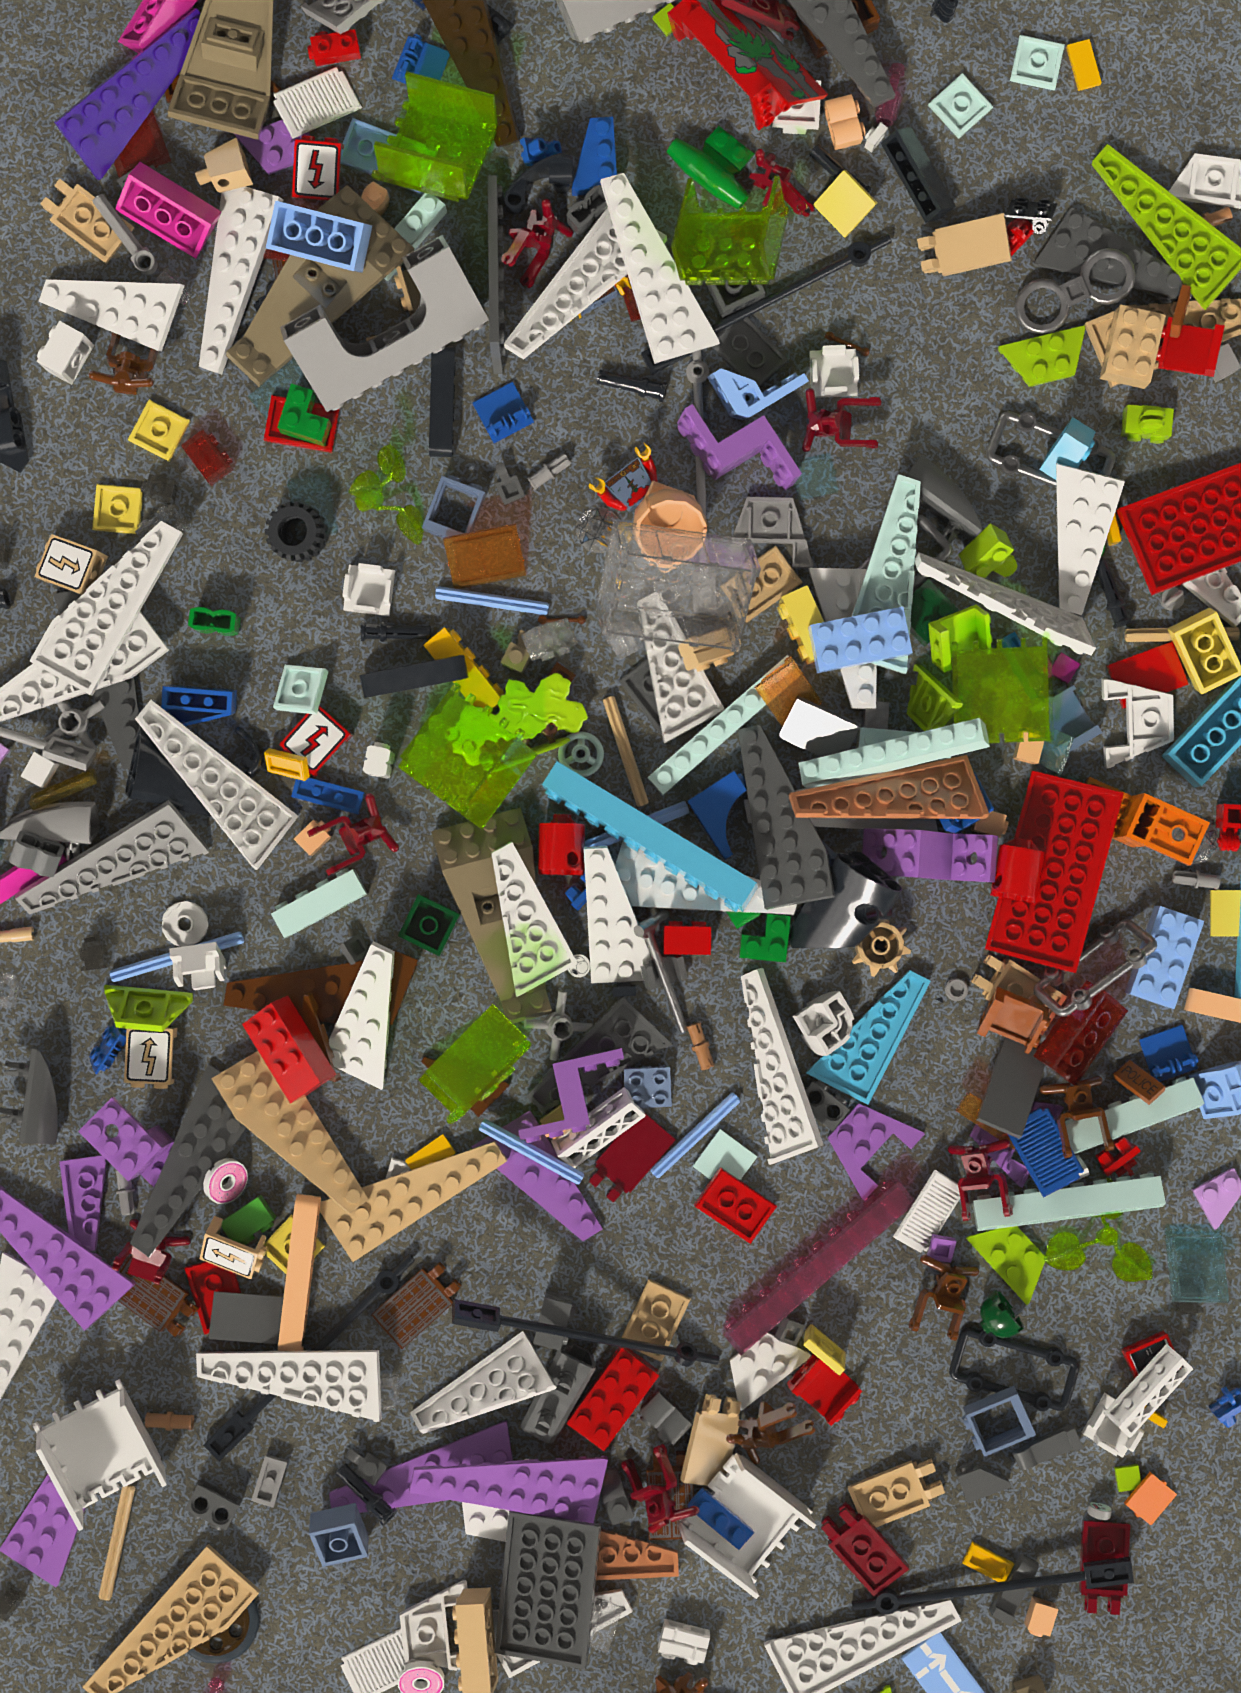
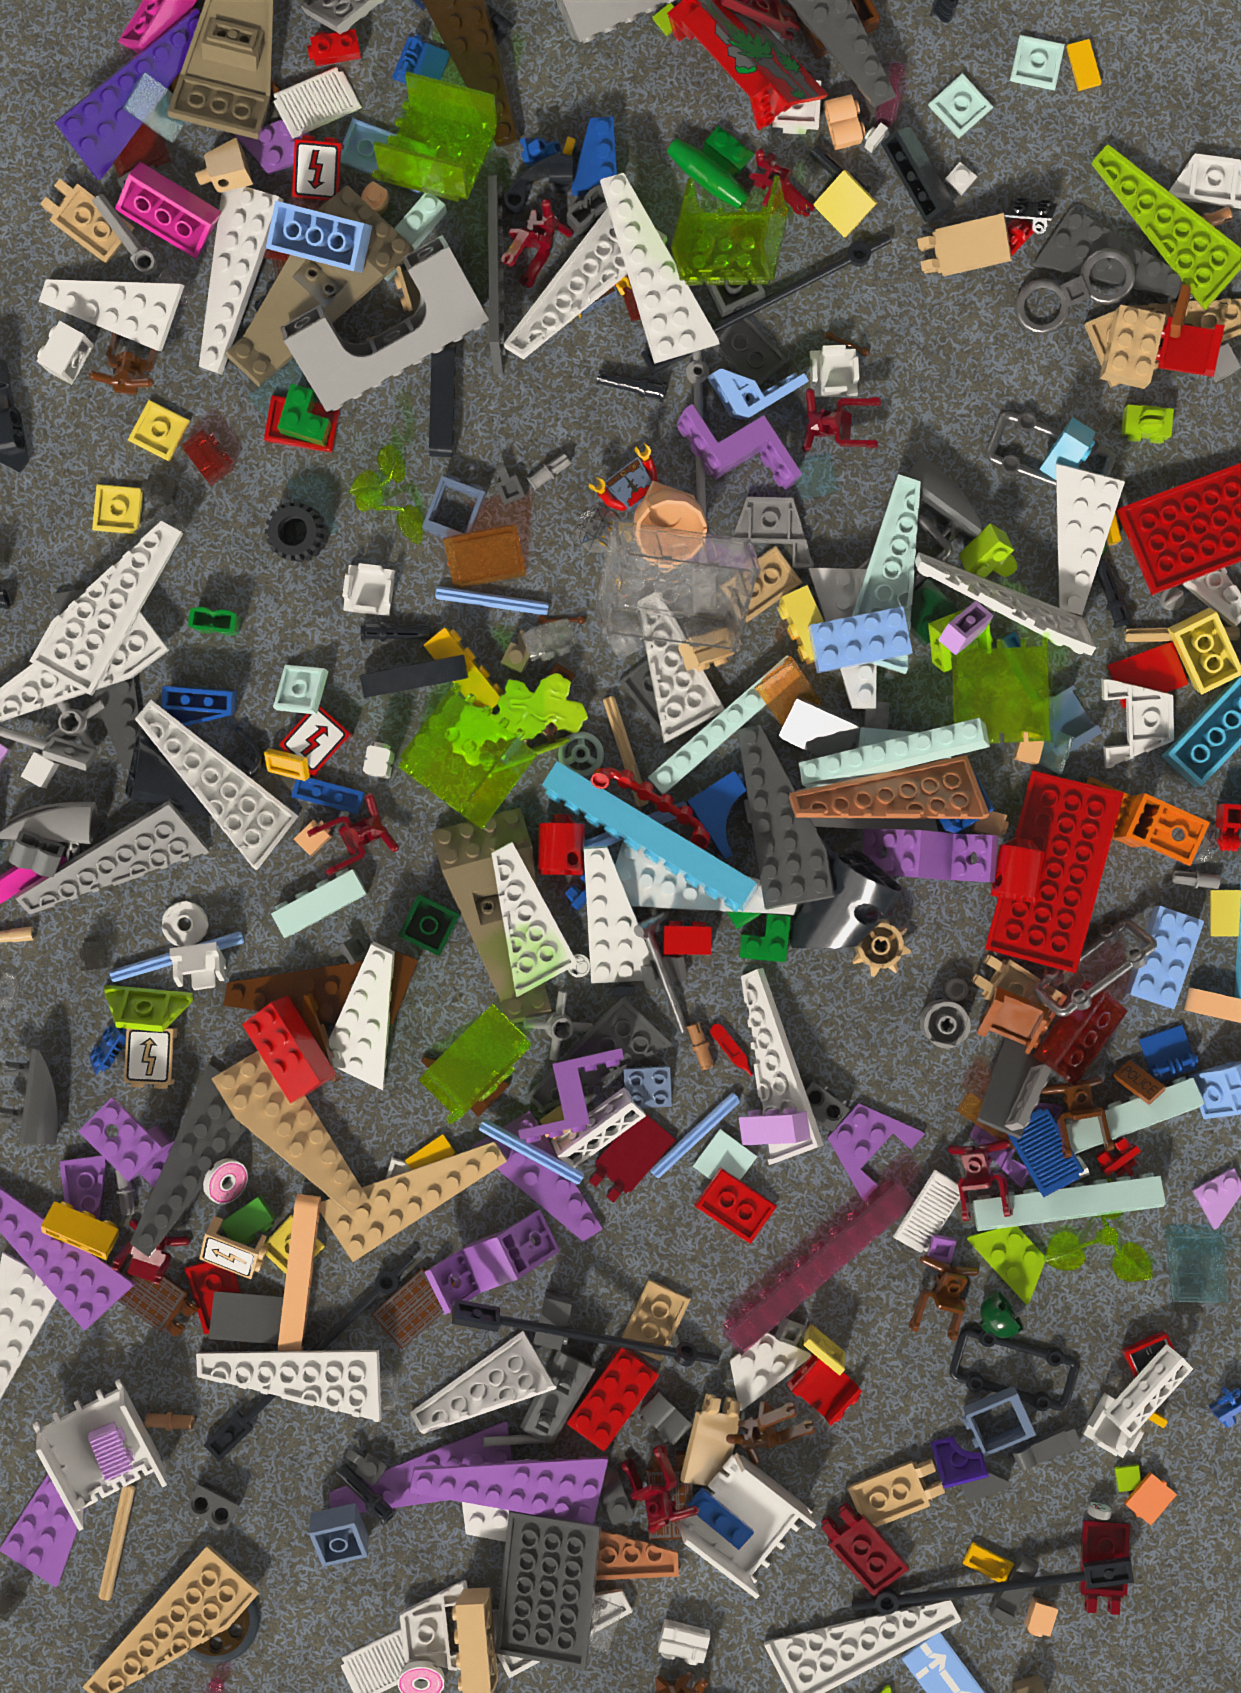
(63, 789): clear yellow tile -> none
(70, 564): panel -> none
(80, 1229): none -> yellow brick
(110, 1450): none -> lavender brick
(150, 105): none -> clear light blue piece
(269, 1480): light grey plate -> none
(492, 1261): none -> medium lavender bracket
(503, 412): blue hinge -> none
(510, 1440): none -> light grey bar
(569, 146): none -> yellow tile
(602, 777): none -> red bar
(730, 1047): none -> red piece
(774, 1126): none -> lavender brick
(825, 1023): white brick -> none
(863, 1059): medium azure wing -> none
(930, 701): lime wing -> none
(939, 1011): none -> light grey brick
(956, 1464): none -> dark purple tile
(960, 178): none -> white plate
(965, 627): none -> lavender brick
(1028, 1097): none -> light grey plate
(1046, 356): lime wing -> none
(1064, 668): magenta tile -> none

